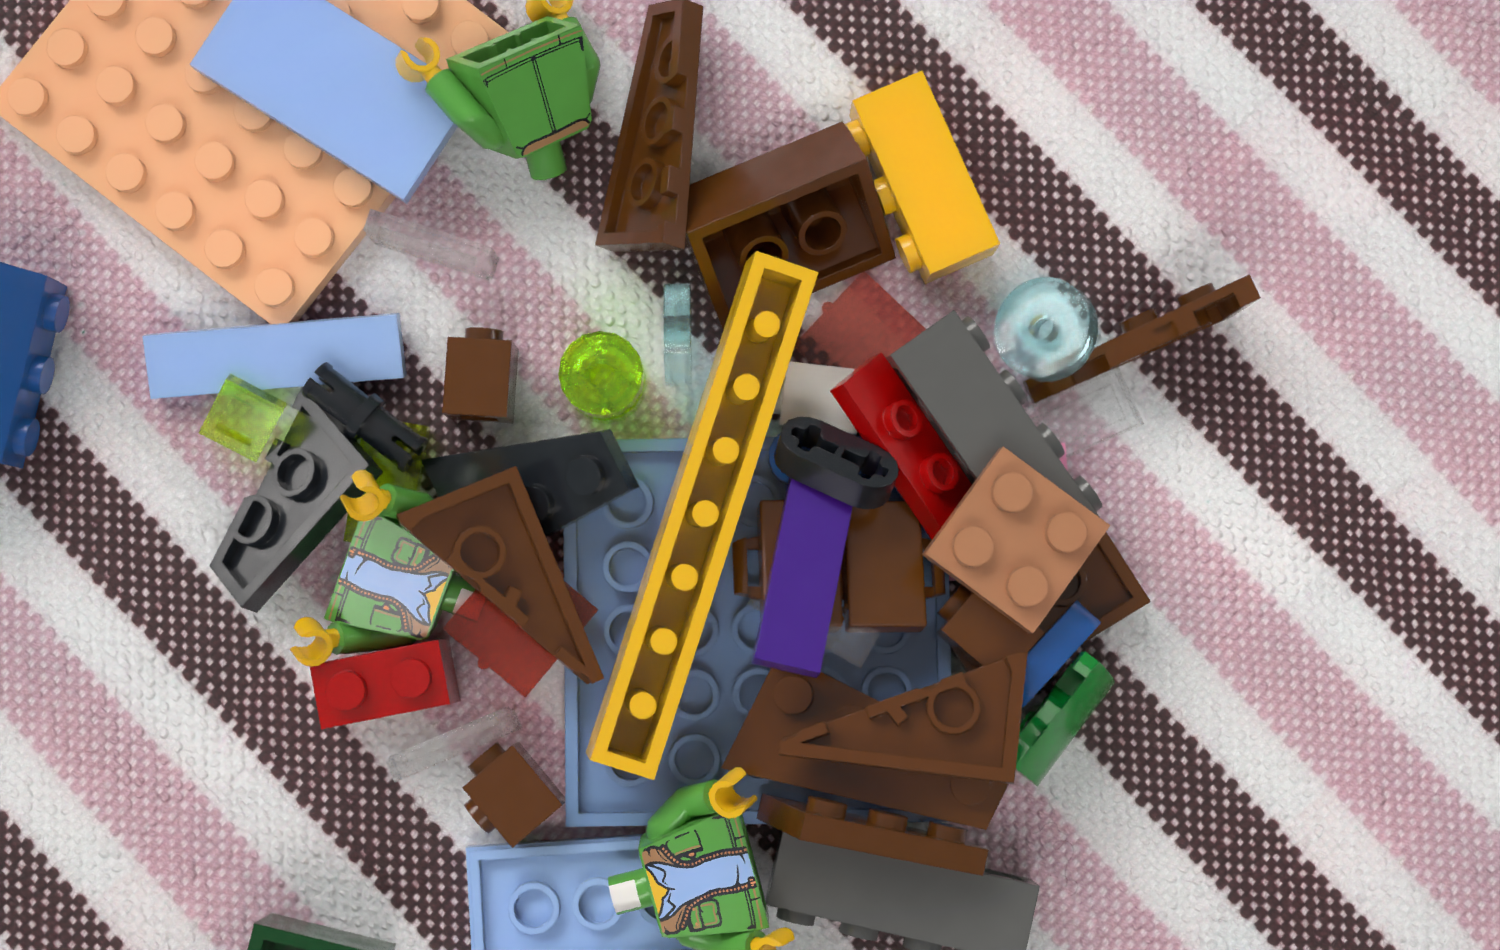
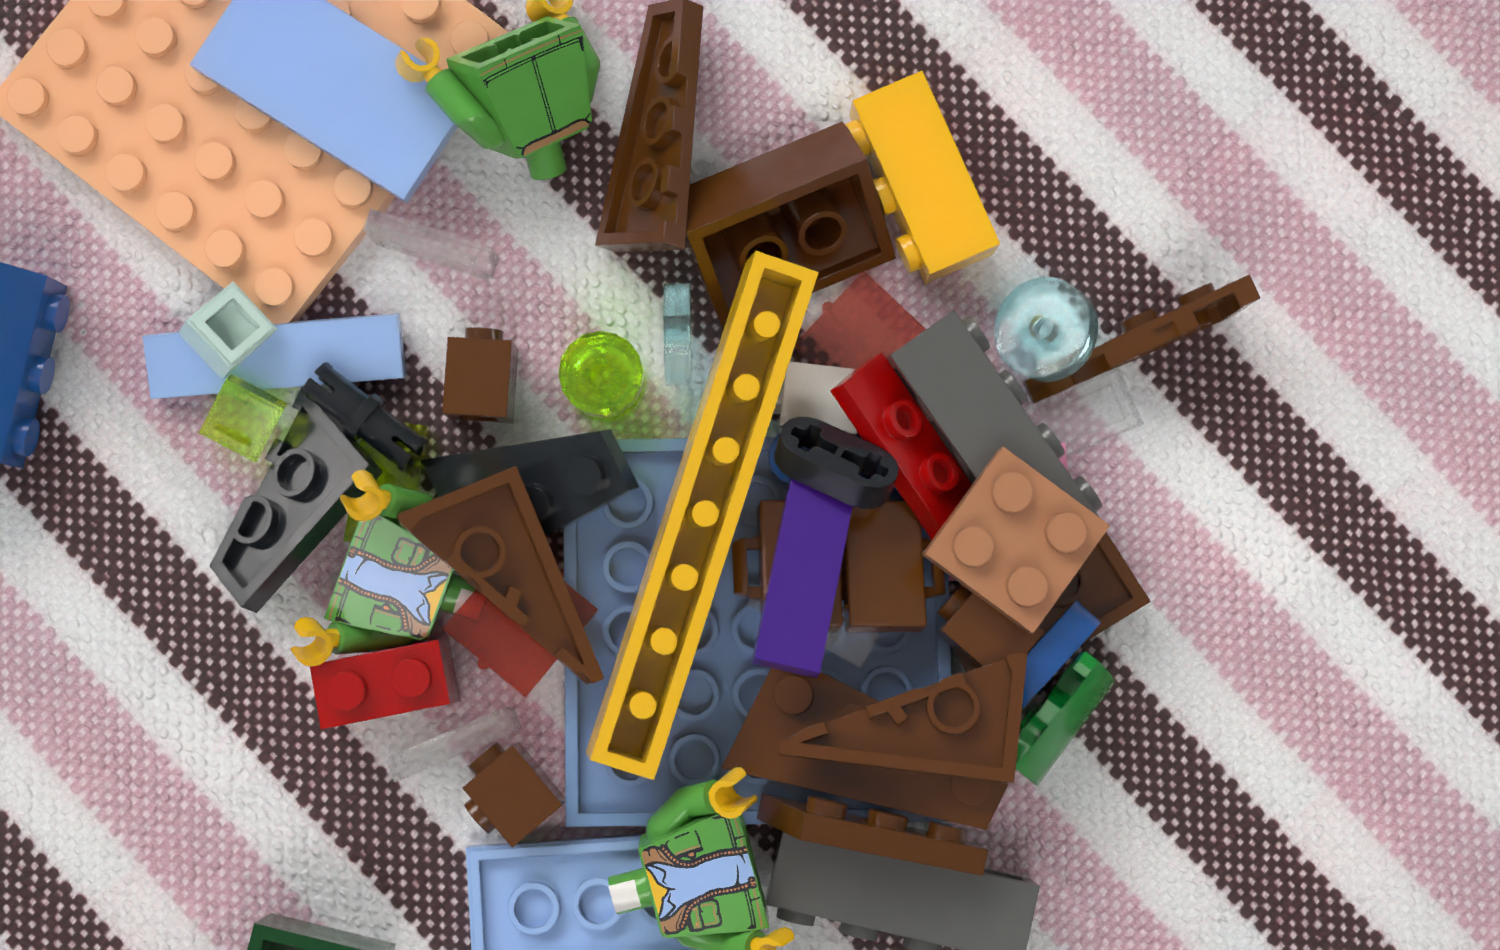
(227, 330): none -> light aqua slope

